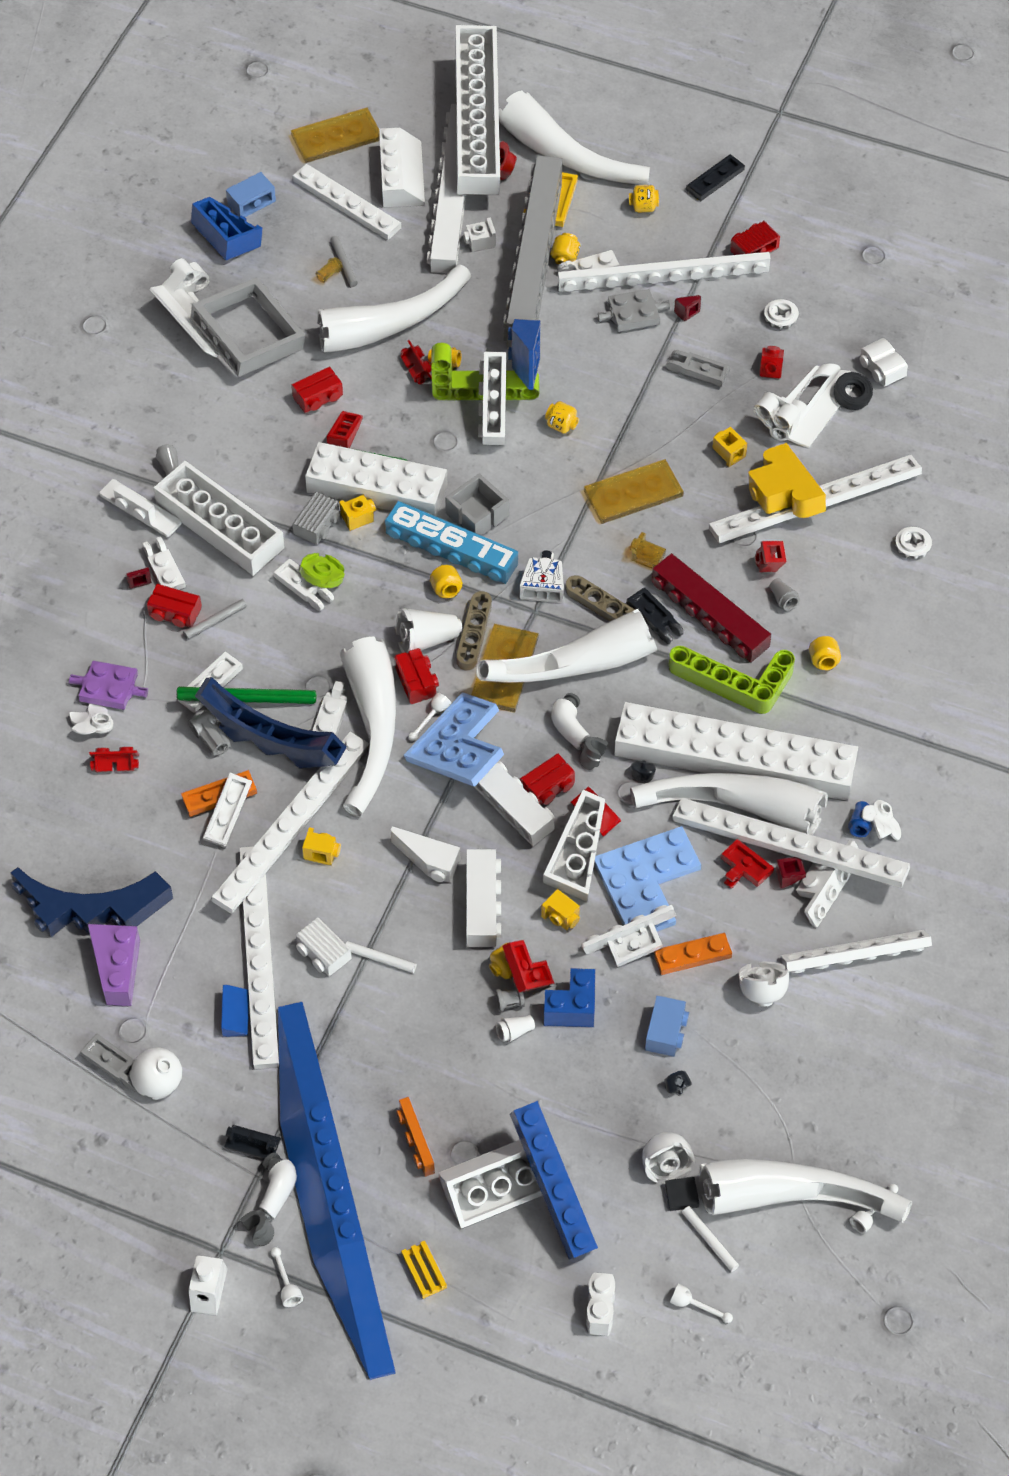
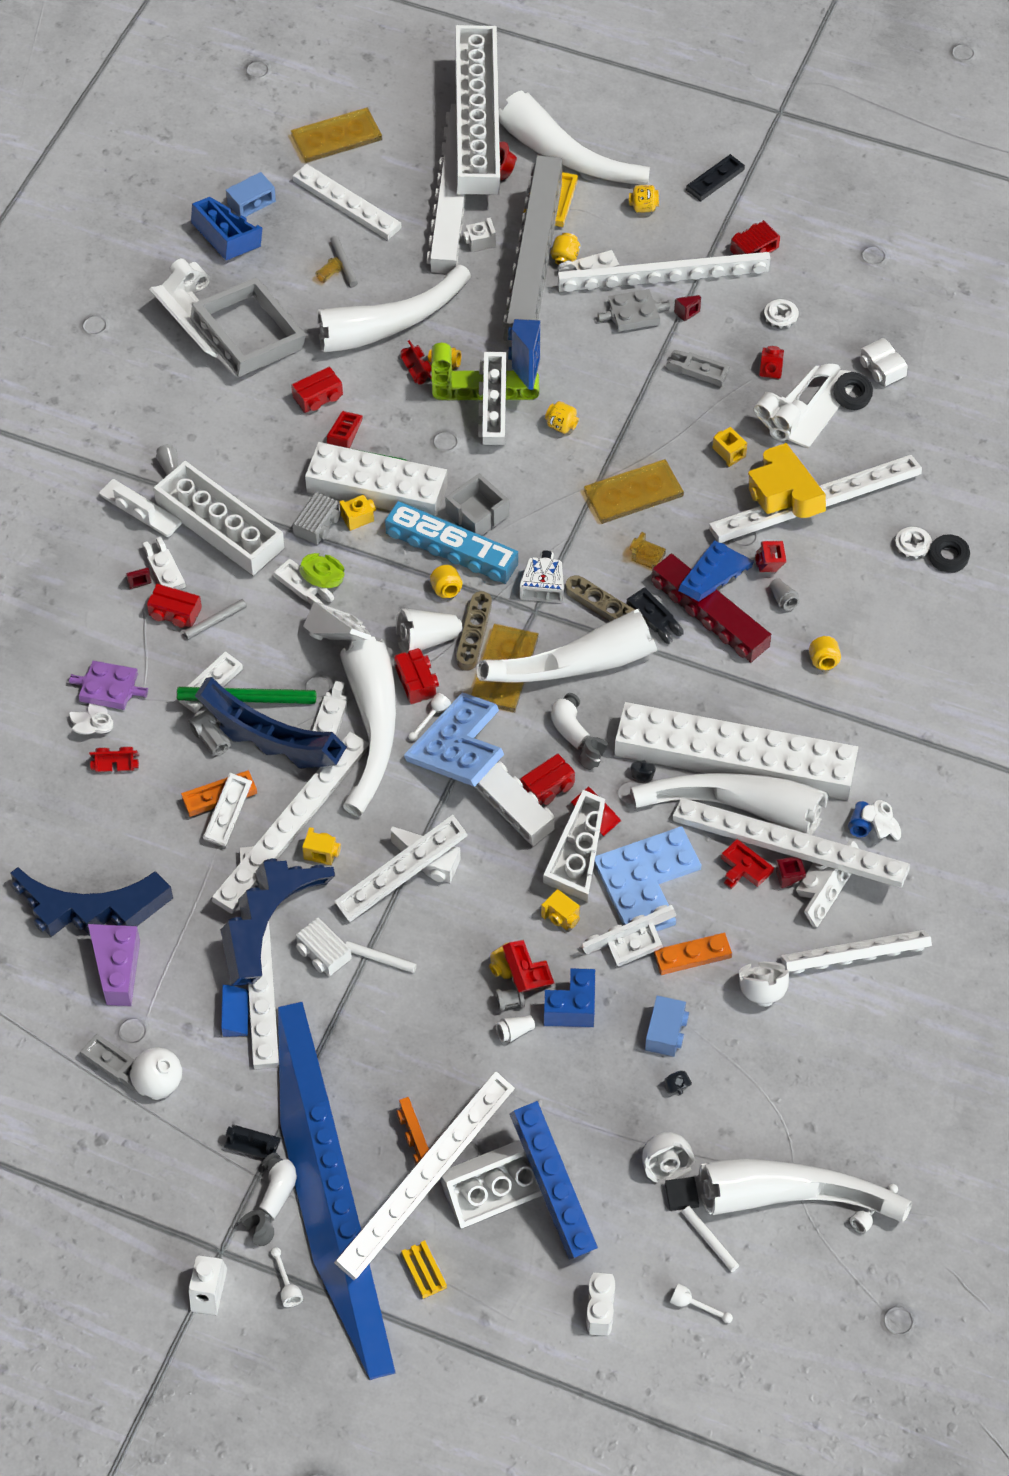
(244, 934): none -> dark blue arch
(334, 624): none -> white wedge
(401, 168): white slope -> none
(401, 868): none -> white plate
(424, 1176): none -> white plate
(481, 898): white brick -> none
(714, 569): none -> blue wing
(734, 680): lime beam -> none
(949, 565): none -> black tyre

